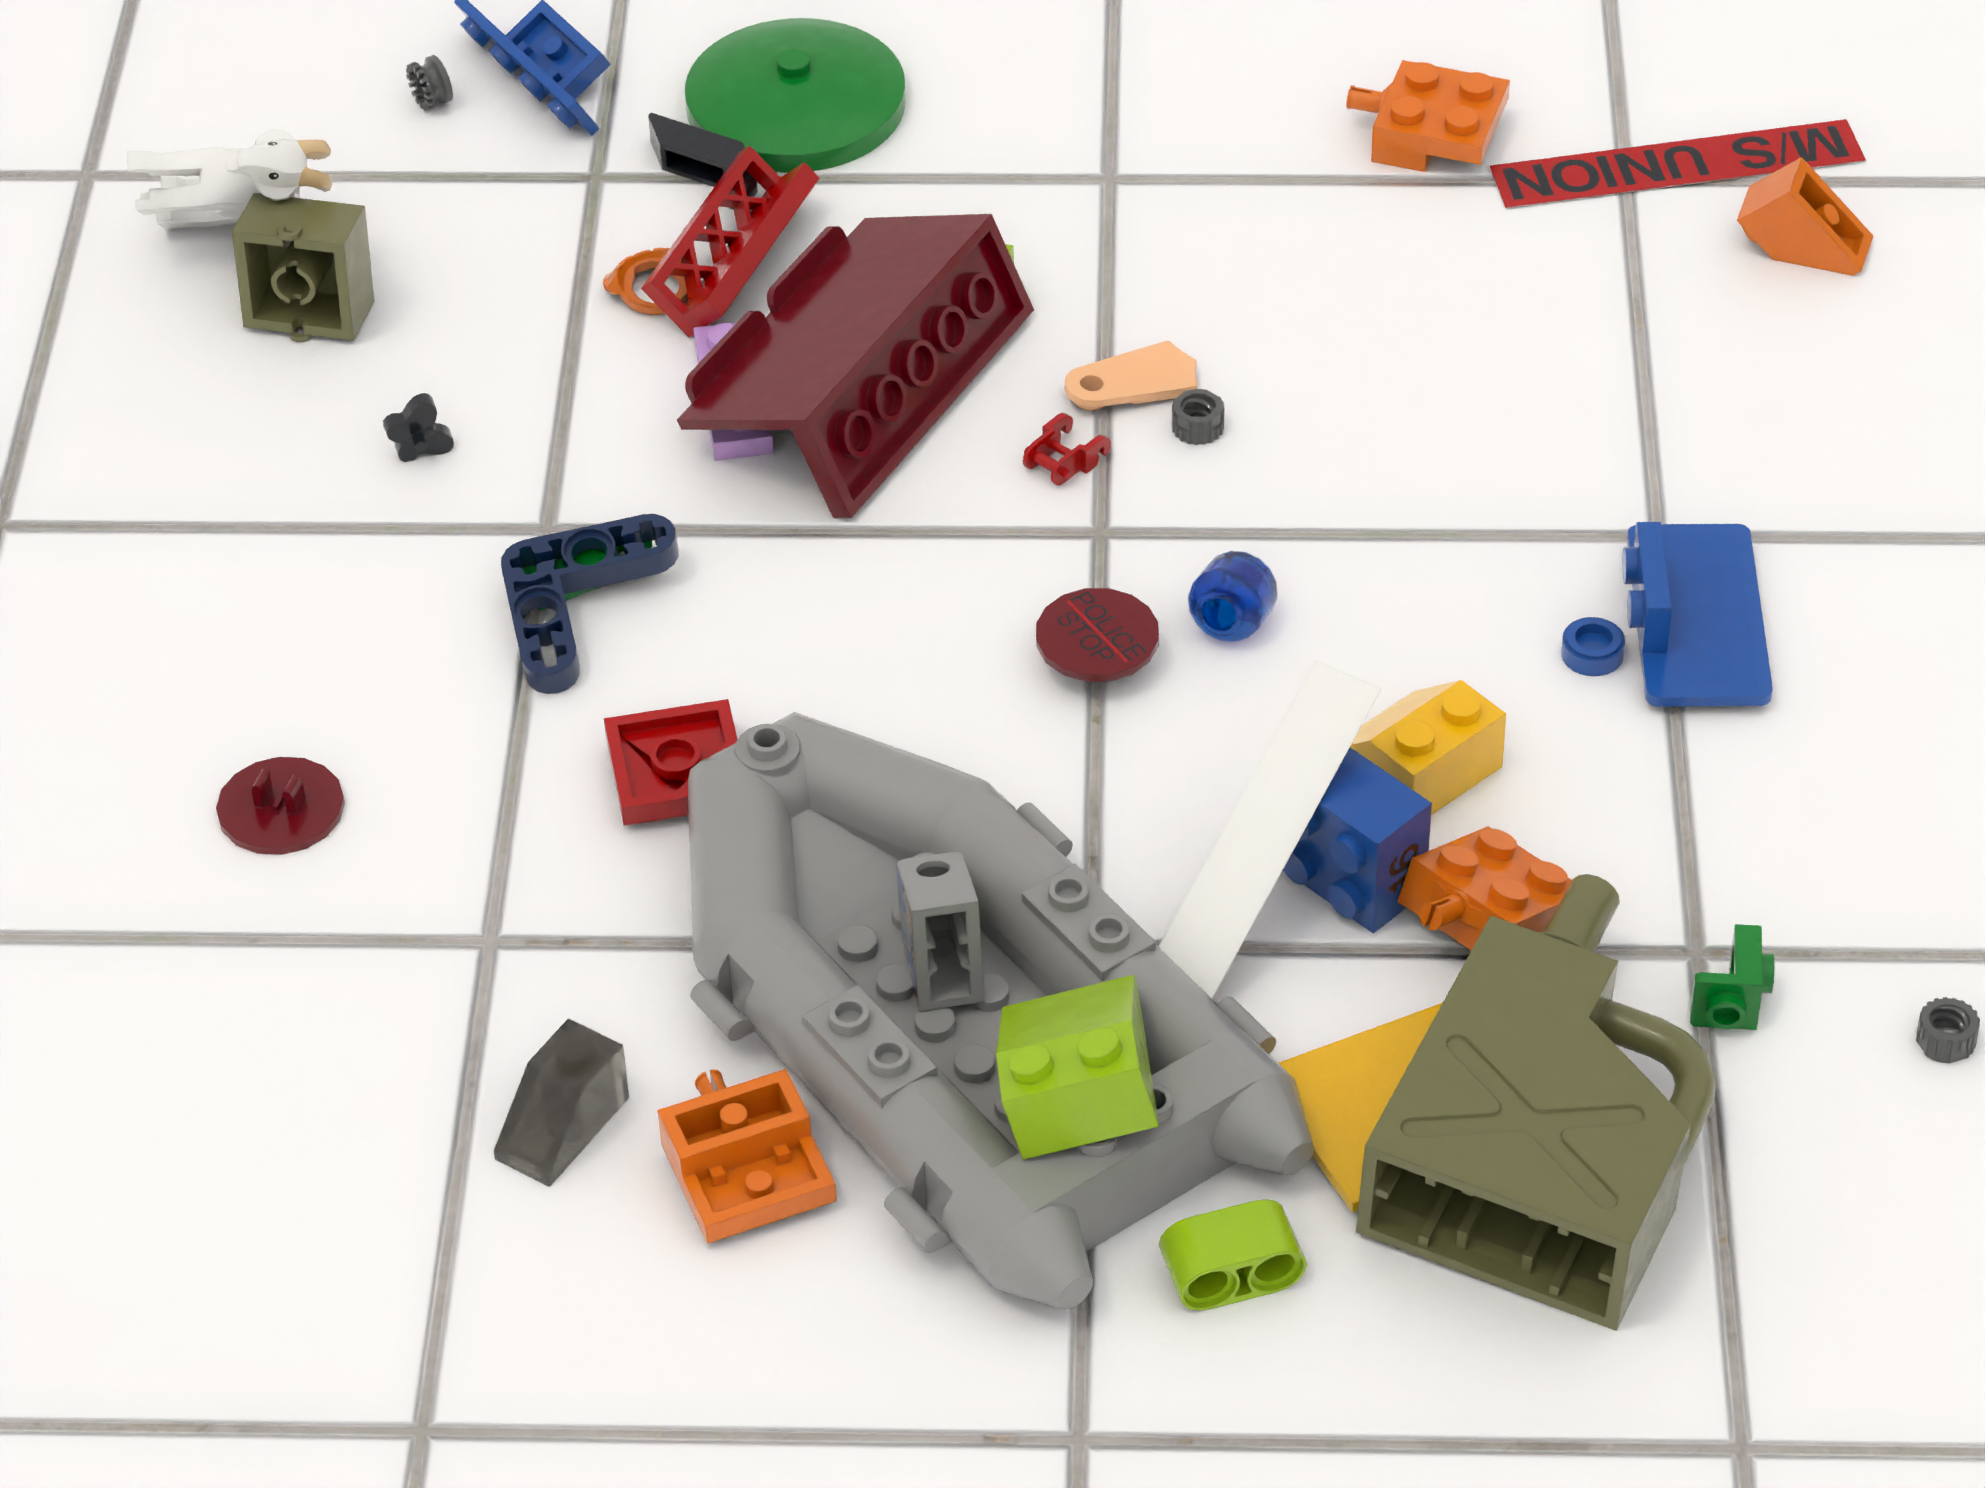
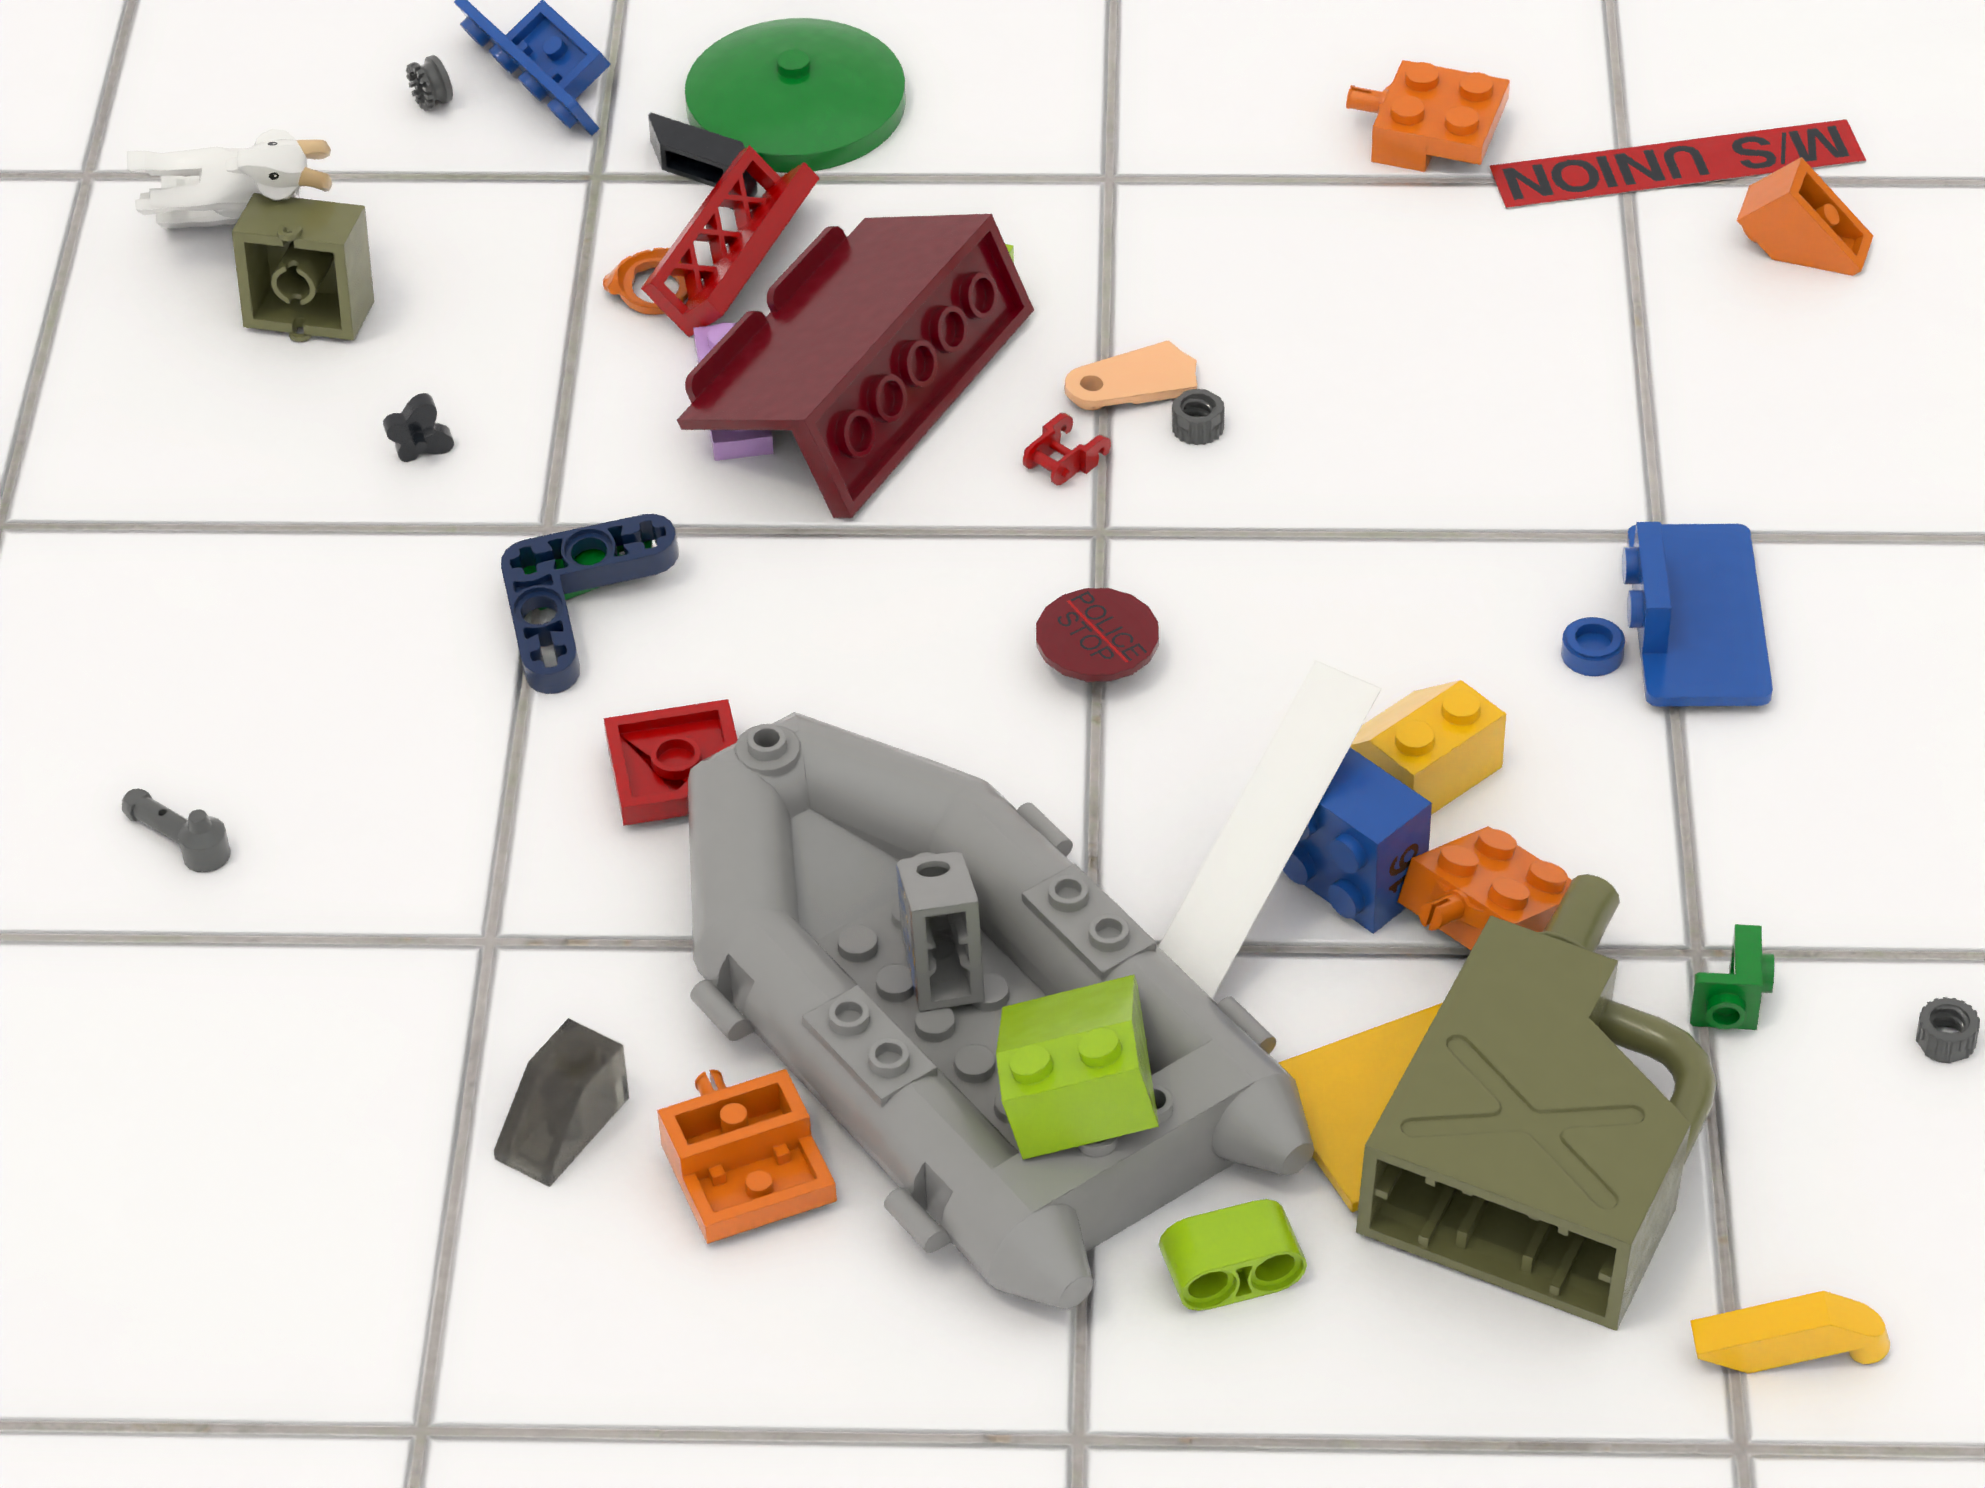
(200, 836): none -> dark grey piece
(280, 805): dark red piece -> none
(1232, 596): clear blue head -> none
(1791, 1333): none -> yellow piece

